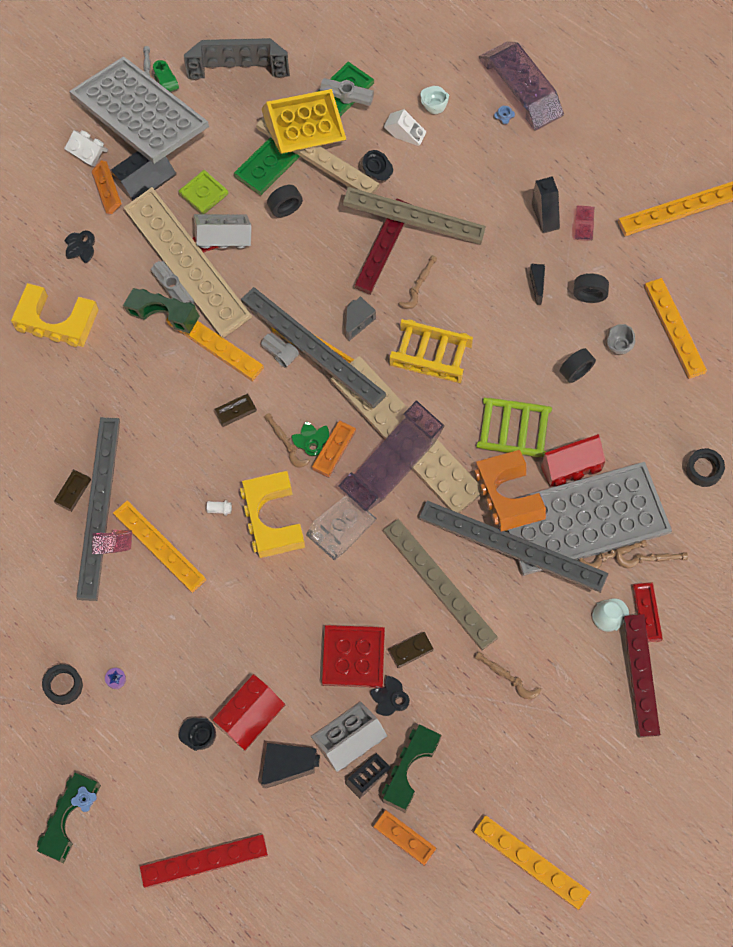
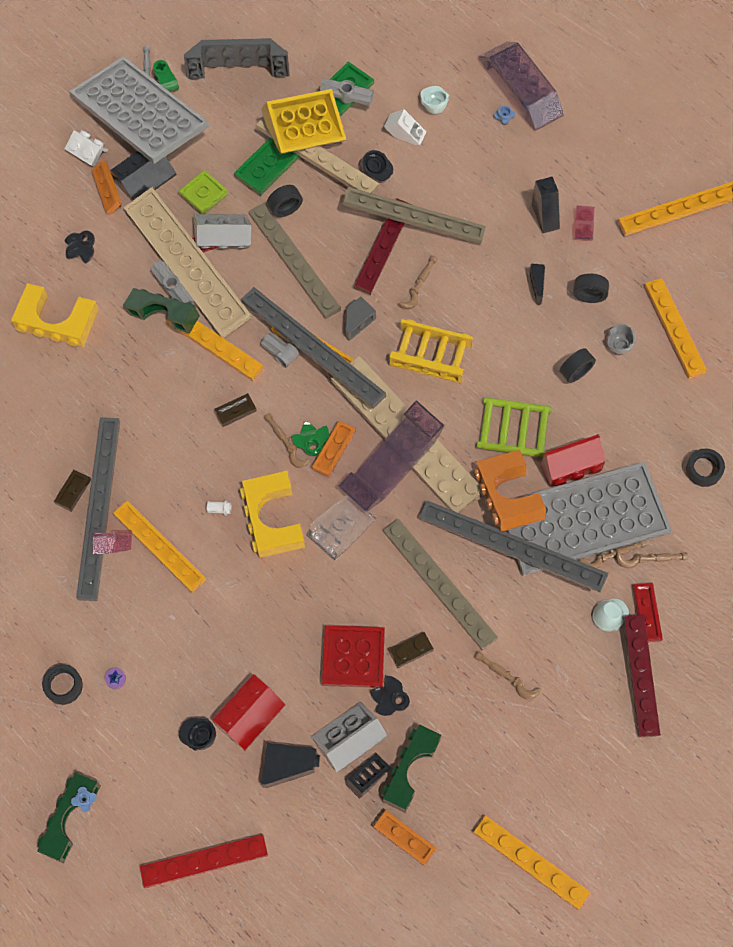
(294, 261): none -> dark tan plate

